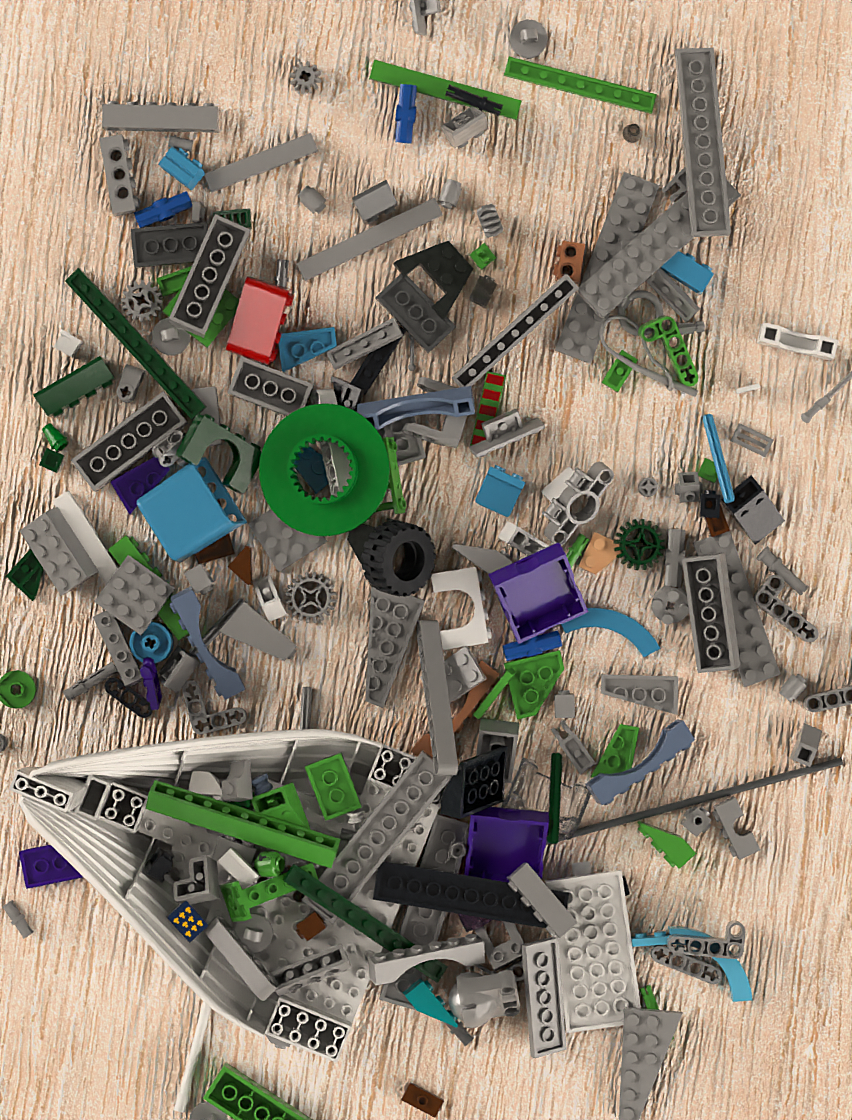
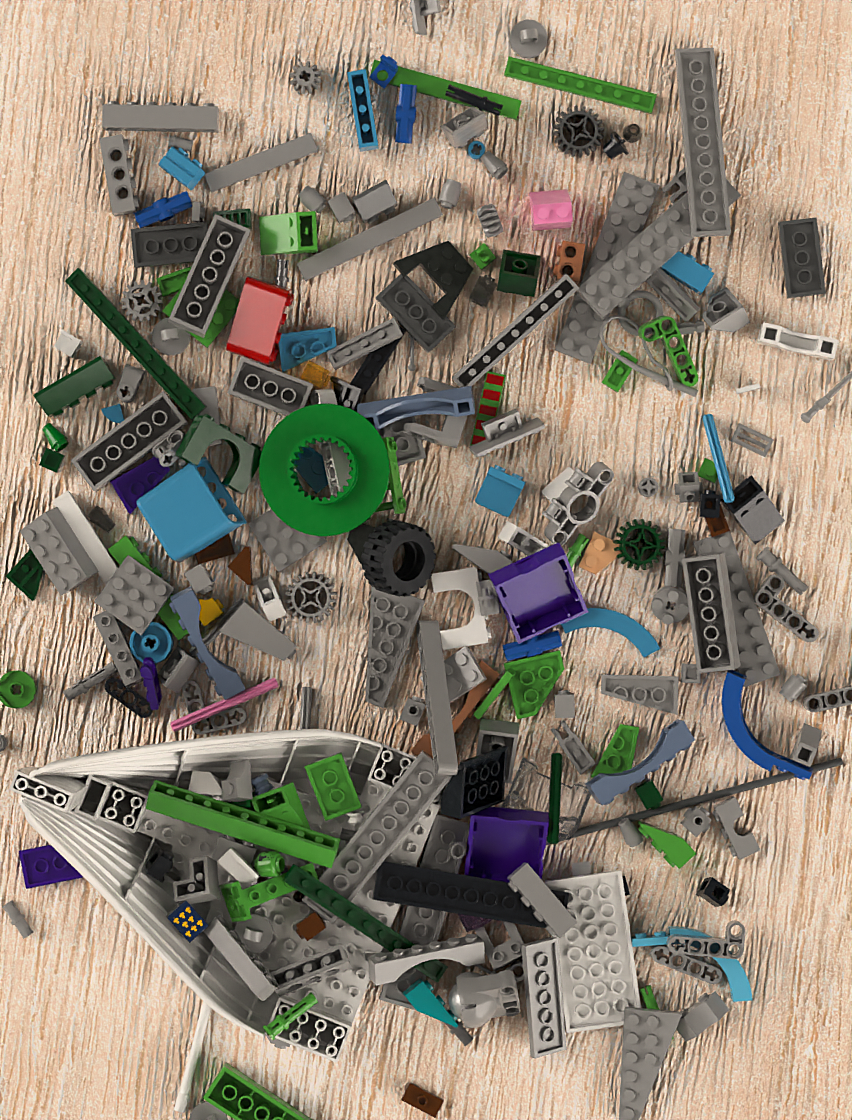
(101, 518): none -> clear smoke cone
(114, 413): none -> dark azure tile
(210, 610): none -> yellow arch
(224, 704): none -> bright pink axle
(282, 1021): none -> bright green pin
(288, 233): none -> bright green slope
(316, 375): none -> clear yellow brick
(342, 208): none -> light grey brick
(362, 110): none -> dark azure brick
(387, 64): none -> blue bracket
(413, 710): none -> light grey brick
(470, 148): none -> dark azure bush
(487, 598): none -> light grey hips
(495, 166): none -> light grey cone
(518, 273): none -> dark green slope
(550, 210): none -> bright pink slope
(571, 126): none -> dark grey gear
(615, 146): none -> black piece
(630, 833): none -> light grey cone
(649, 795): none -> dark green brick
(689, 673): none -> light grey tile
(701, 1015): none -> light grey brick
(720, 892): none -> black brick
(725, 312): none -> light grey slope
(743, 736): none -> blue arch
(801, 258): none -> dark grey plate

